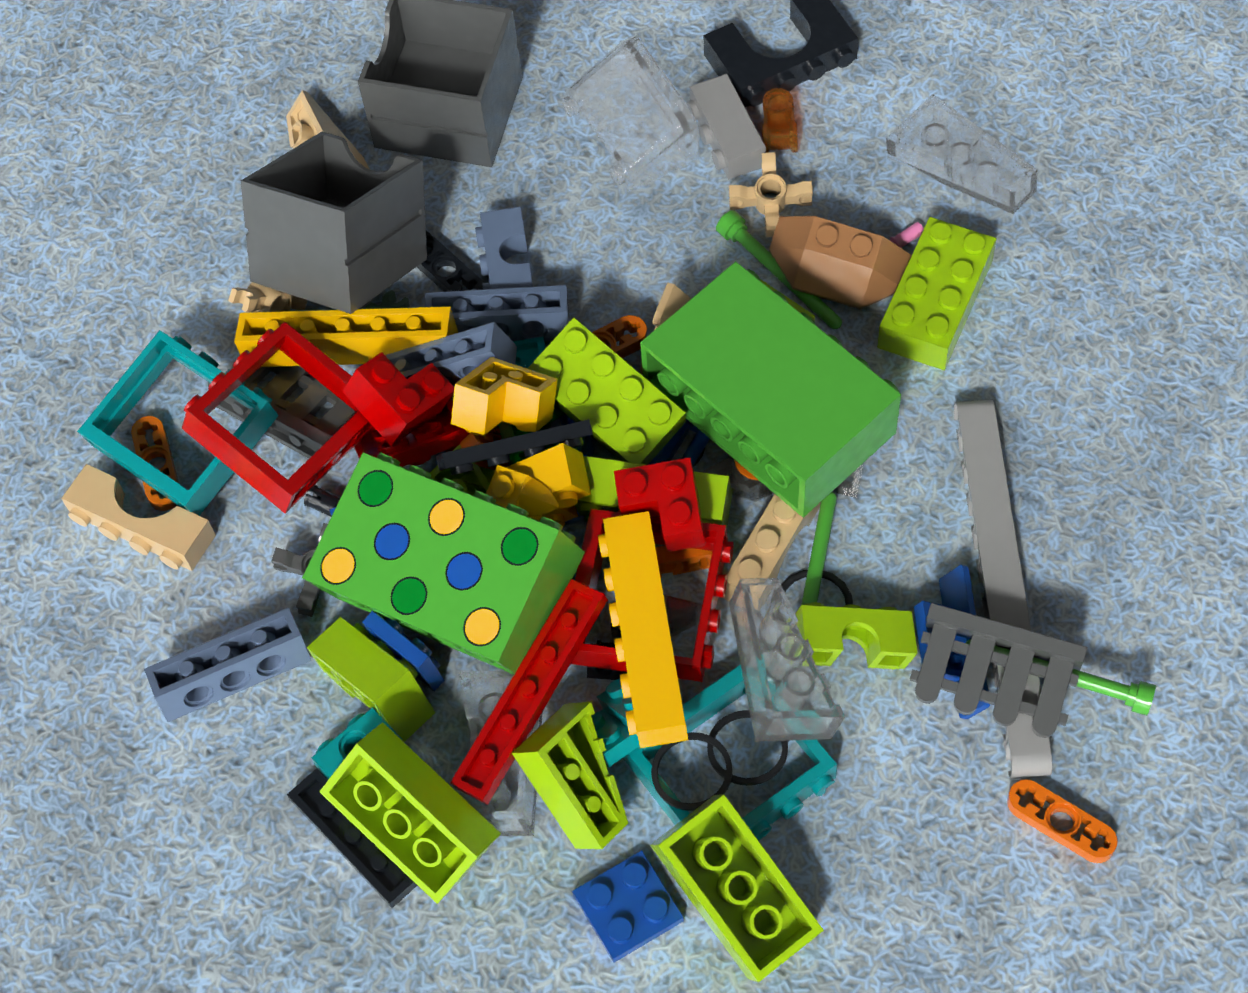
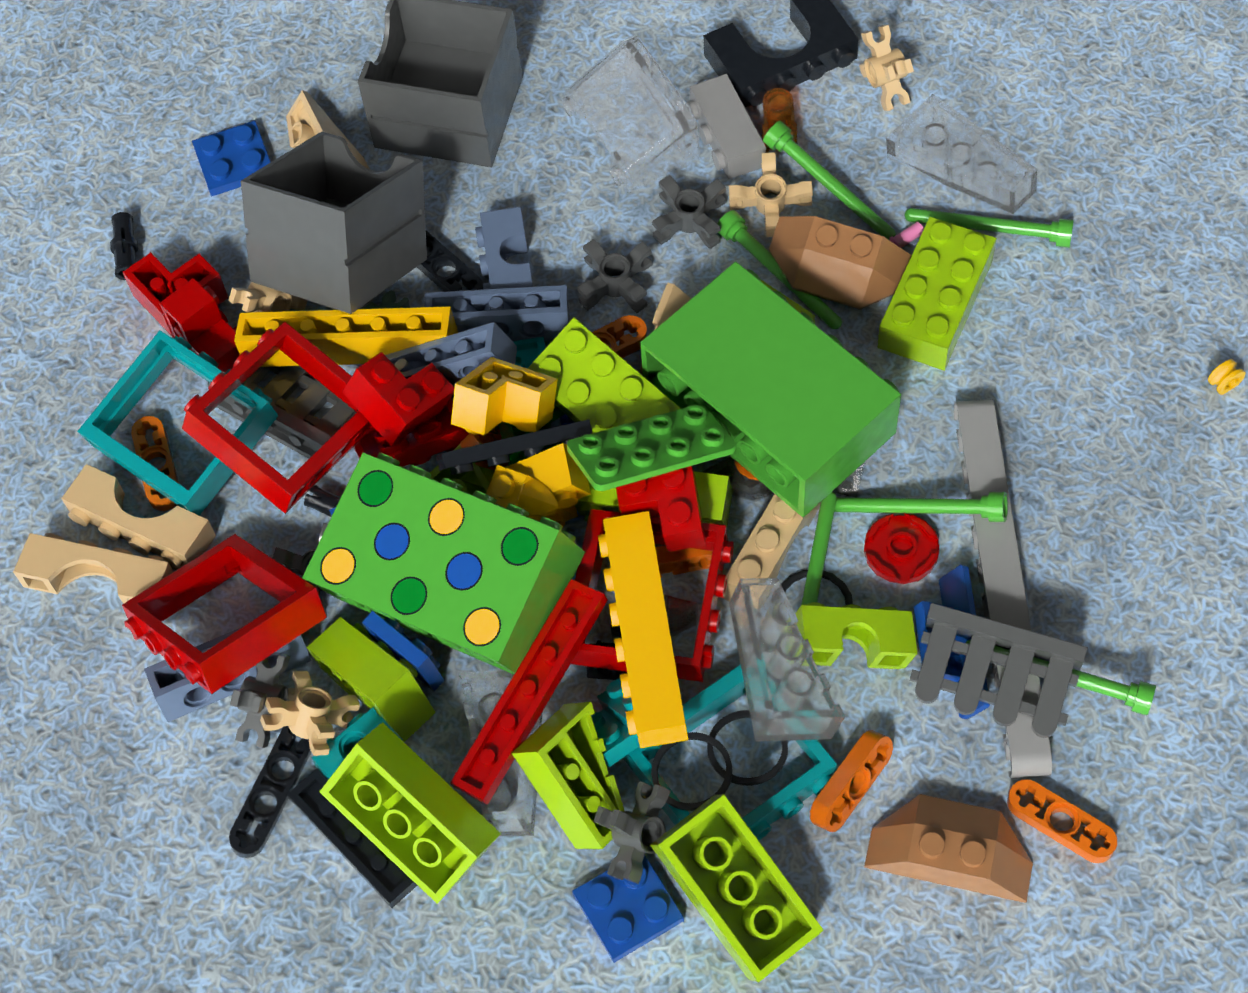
(52, 563): none -> tan arch
(123, 229): none -> black pin
(153, 283): none -> red brick
(198, 320): none -> red brick
(230, 156): none -> blue plate
(252, 698): none -> dark grey pin
(269, 785): none -> black beam
(295, 614): none -> red window
(309, 712): none -> tan pin
(611, 265): none -> dark grey pin
(634, 830): none -> dark grey pin
(650, 447): none -> bright green bracket
(689, 211): none -> dark grey pin
(779, 138): none -> bright green piece
(862, 765): none -> orange beam
(886, 67): none -> tan pin
(901, 560): none -> red tile
(952, 847): none -> medium nougat wedge
(989, 506): none -> bright green piece
(1057, 232): none -> bright green piece
(1226, 376): none -> yellow bush

